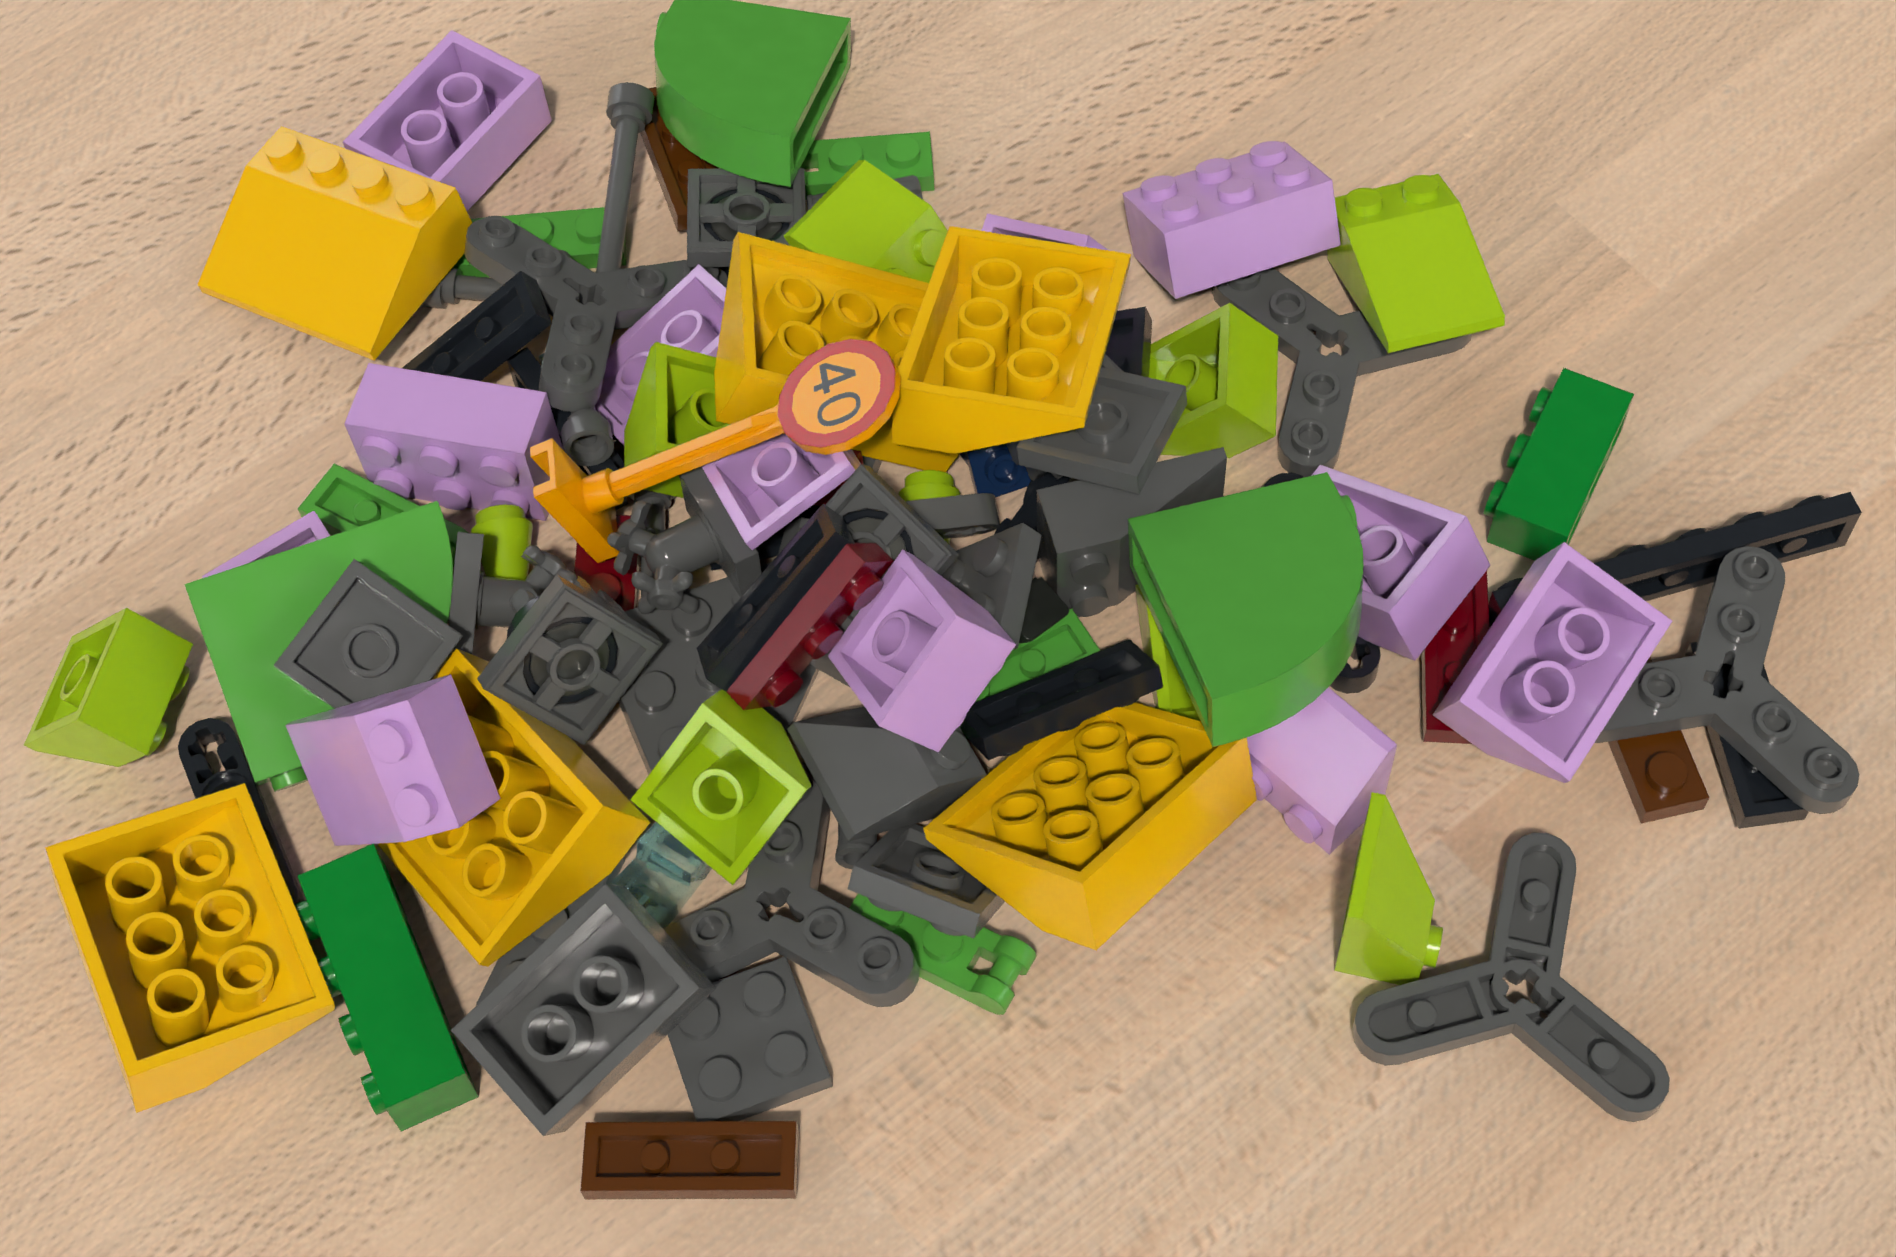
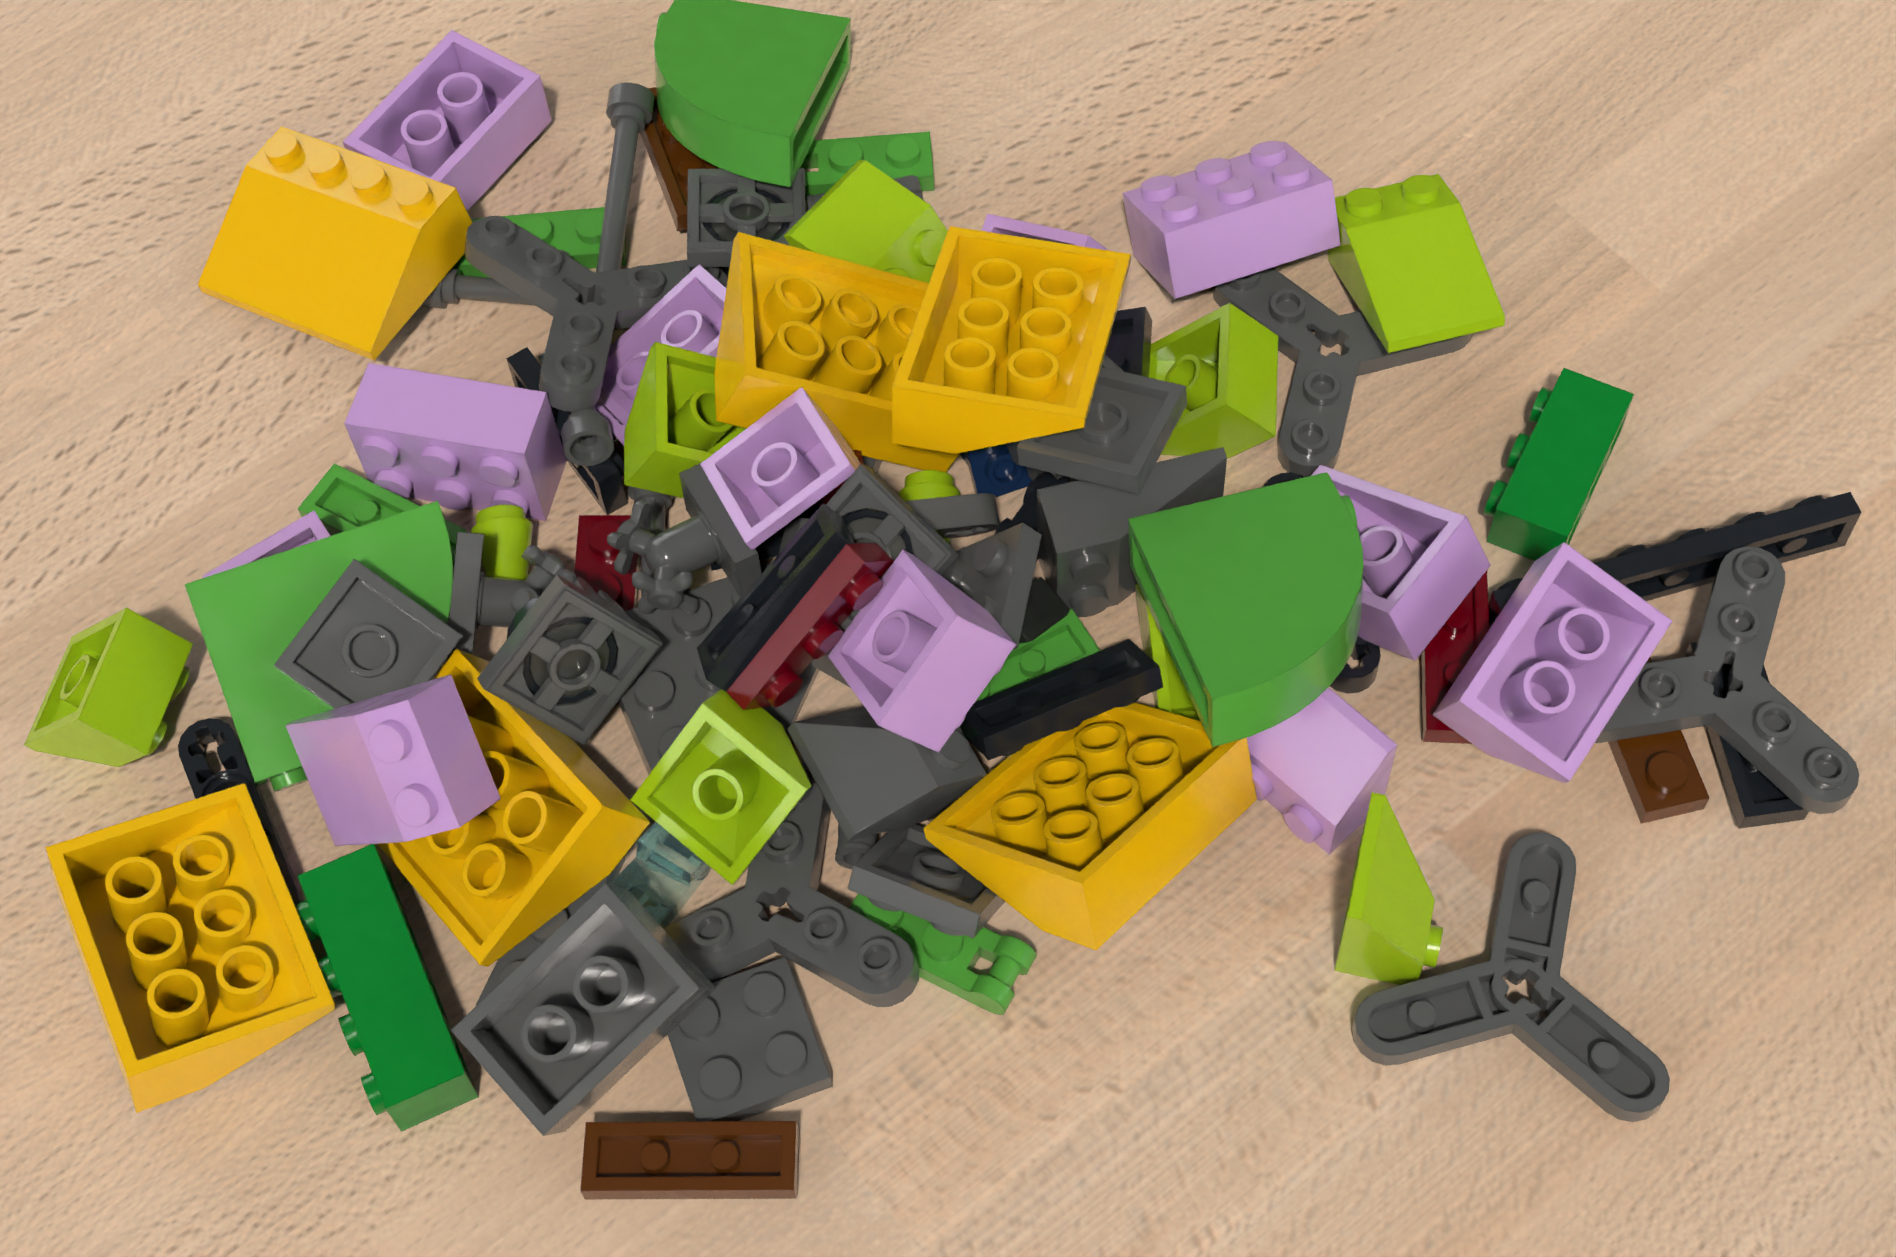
(488, 332): black plate -> none
(824, 408): light orange piece -> none

